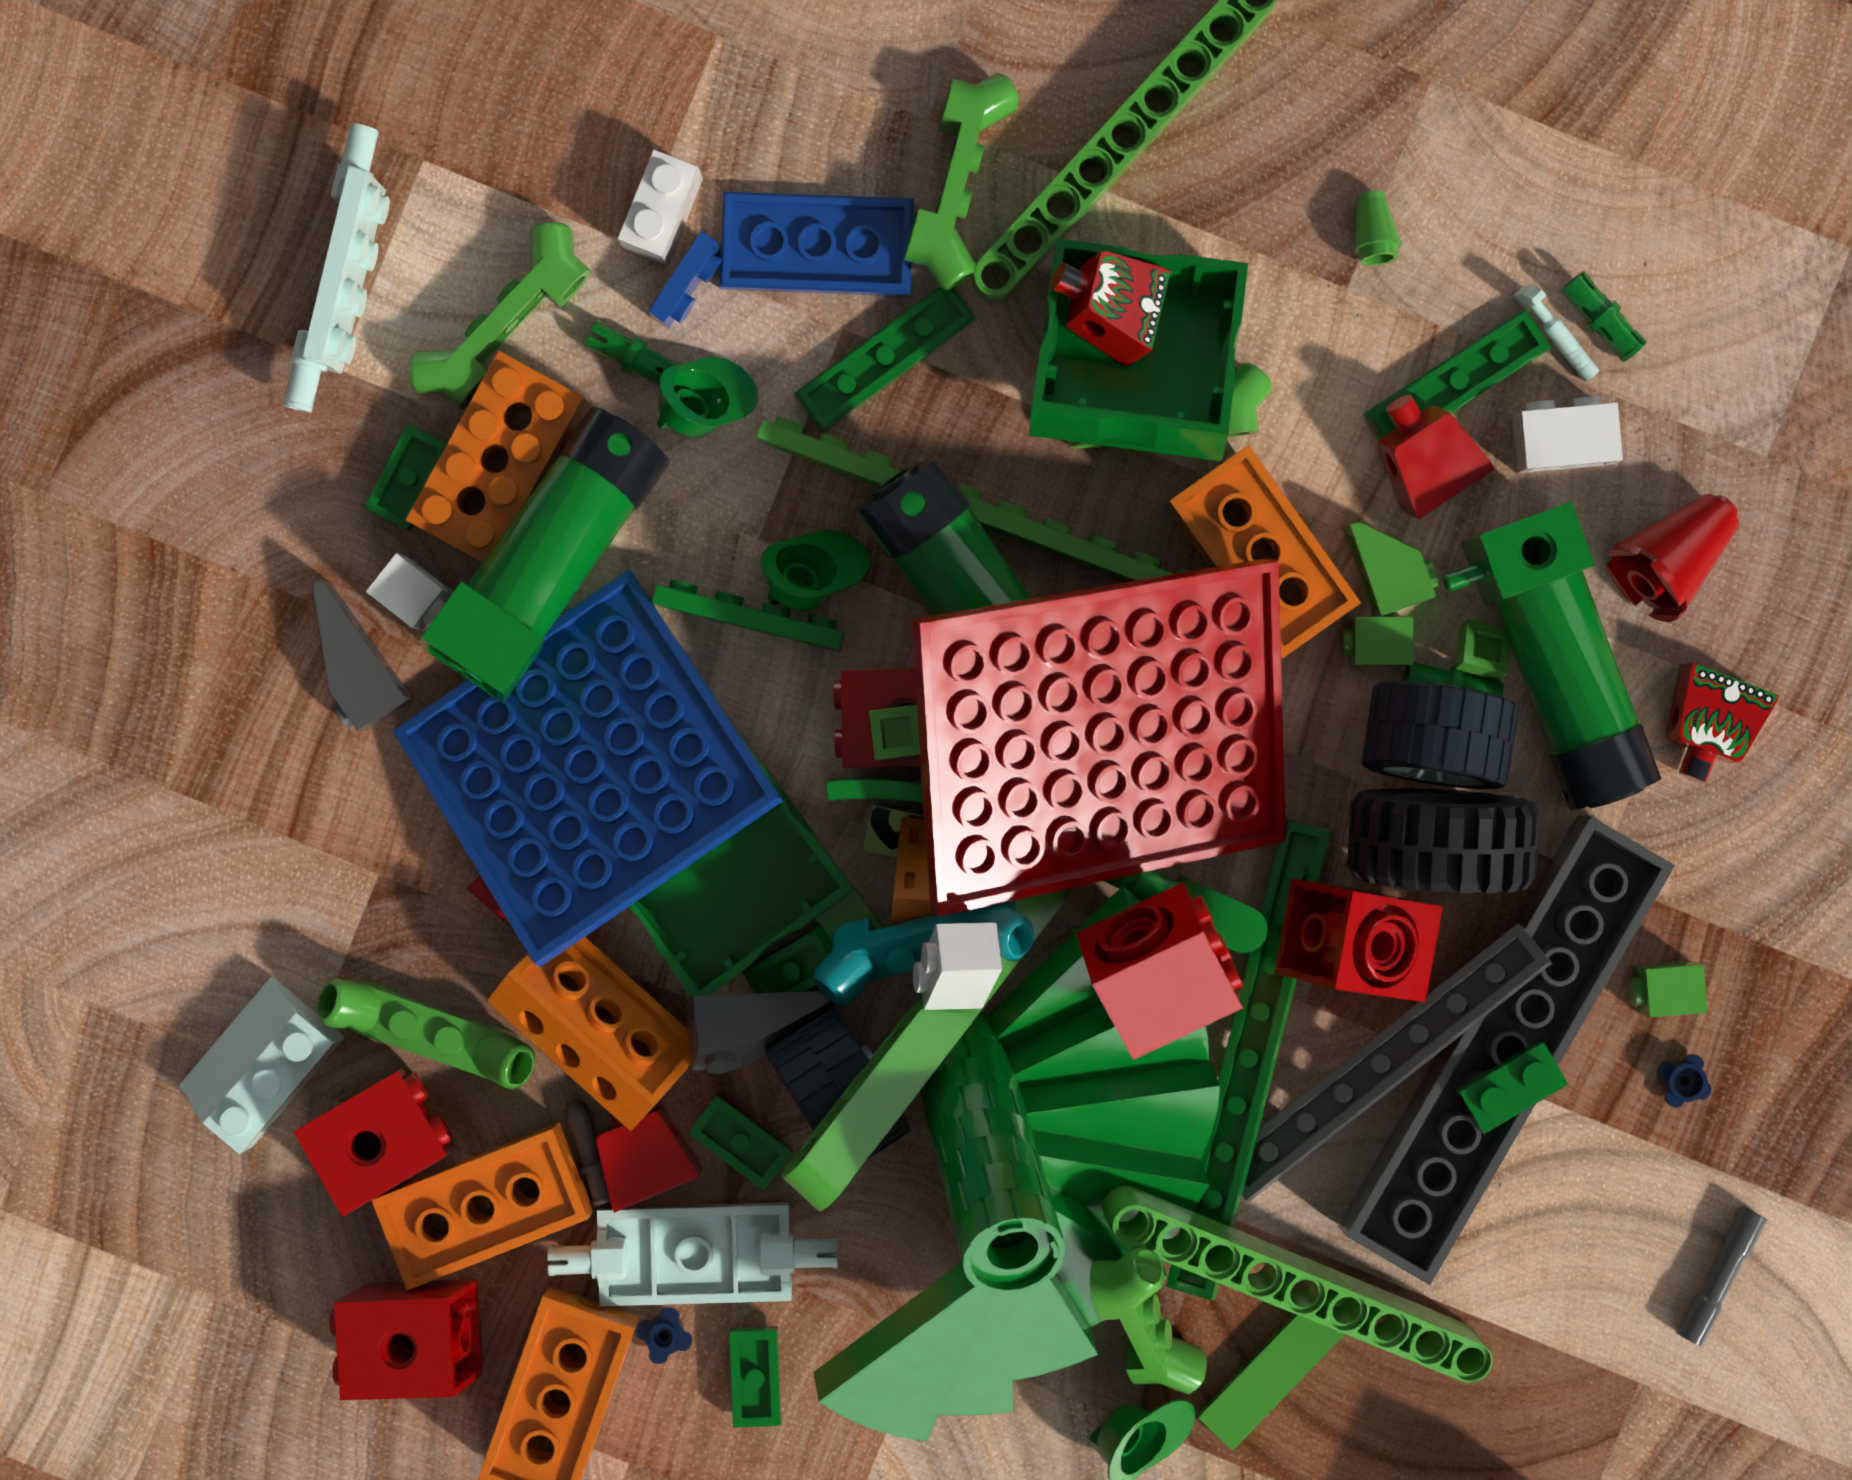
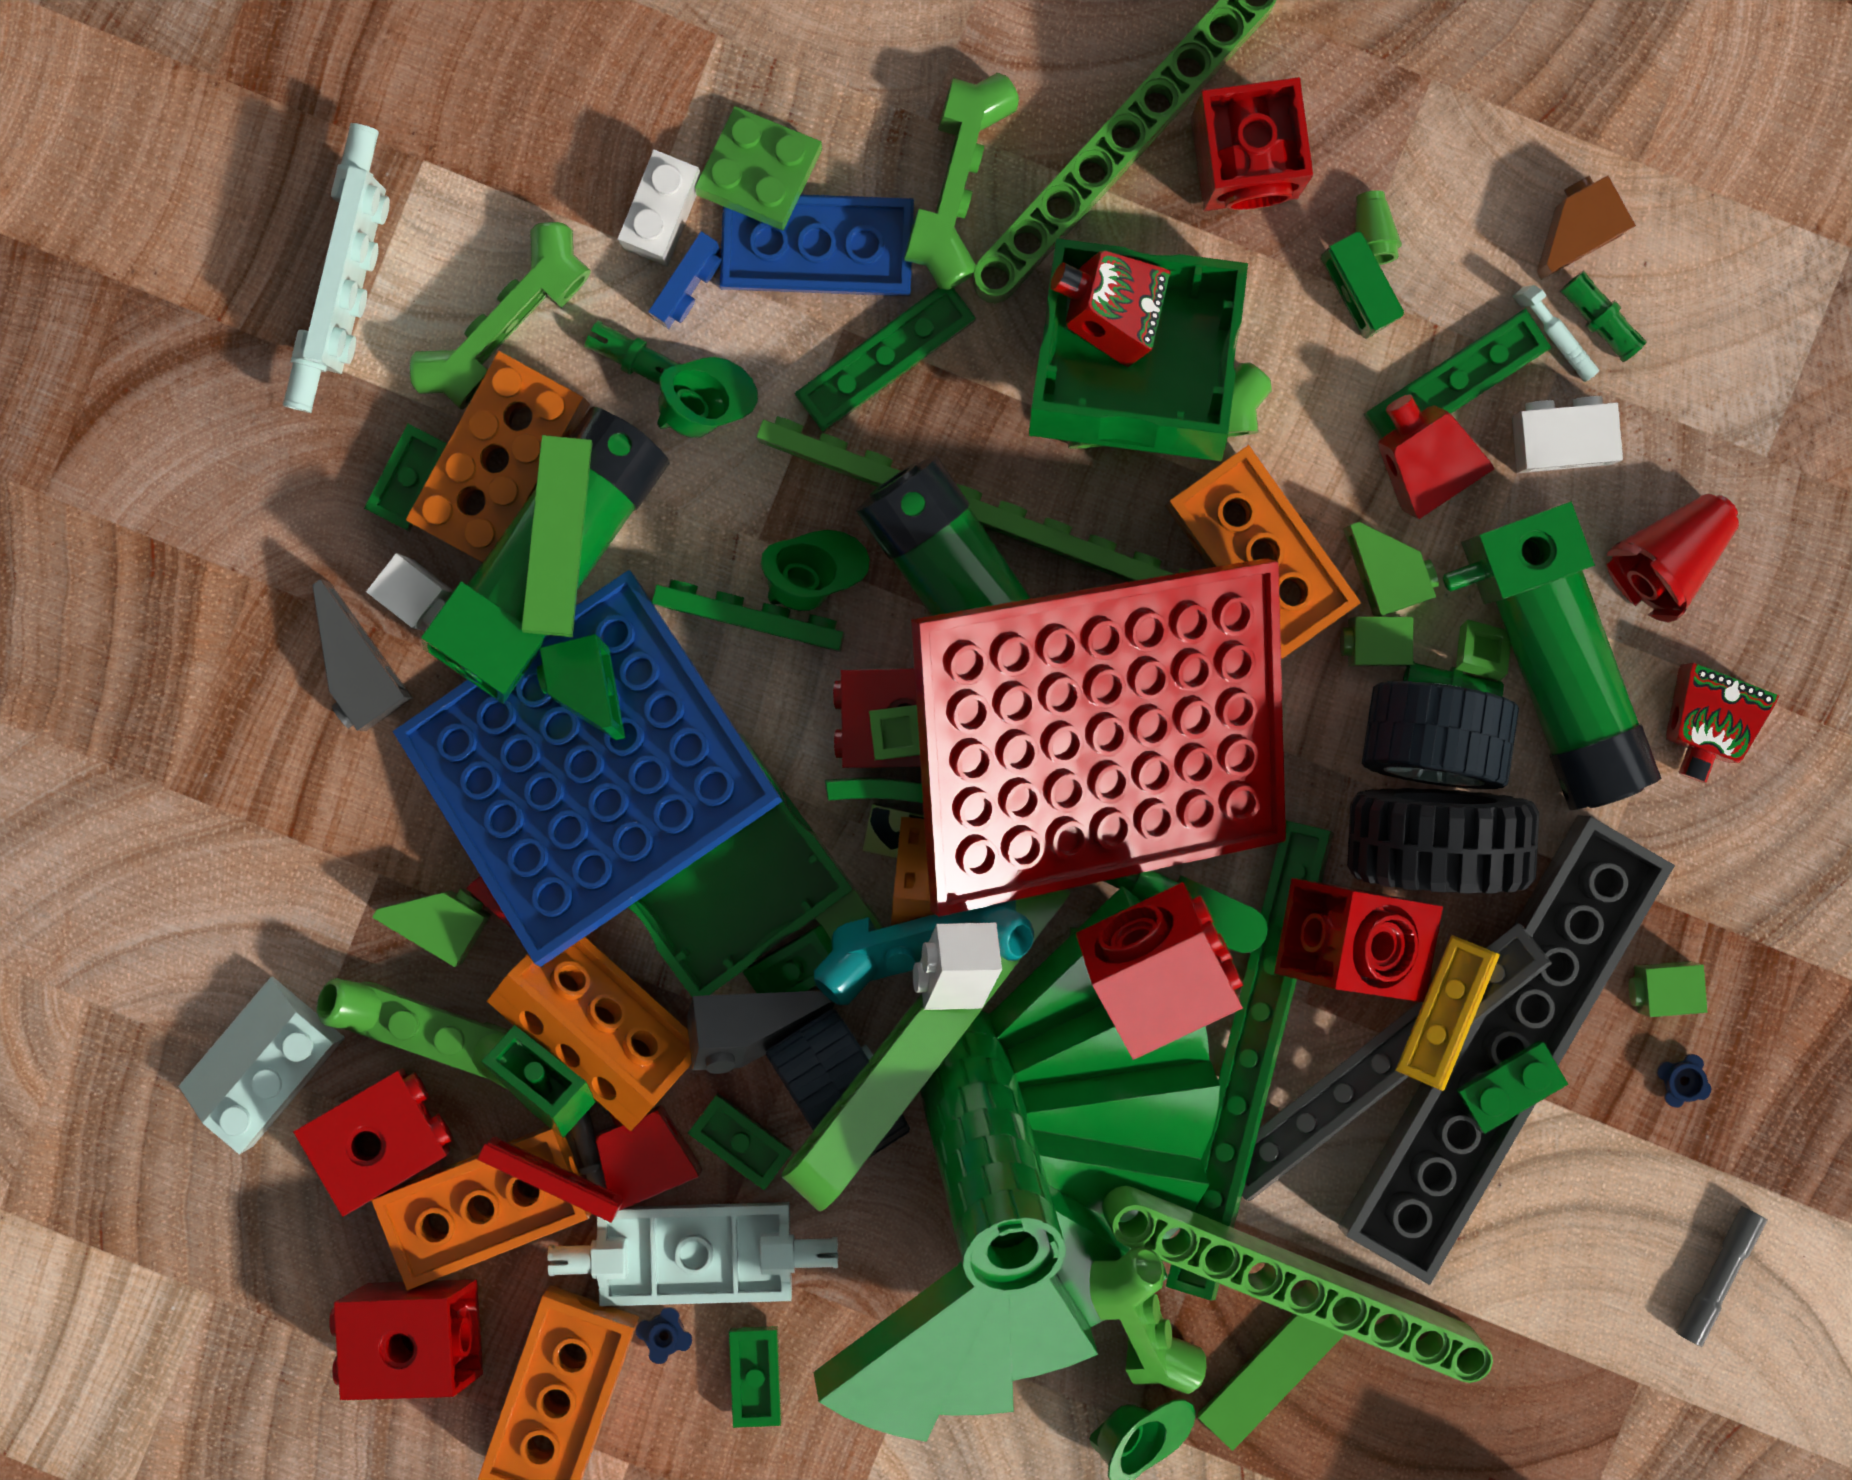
(439, 923): none -> bright green slope
(539, 1081): none -> green slope
(551, 1178): none -> red tile
(557, 536): none -> bright green tile
(583, 682): none -> green slope
(758, 168): none -> bright green plate
(1251, 145): none -> red brick
(1362, 284): none -> green slope
(1447, 1012): none -> yellow tile
(1583, 223): none -> dark orange slope

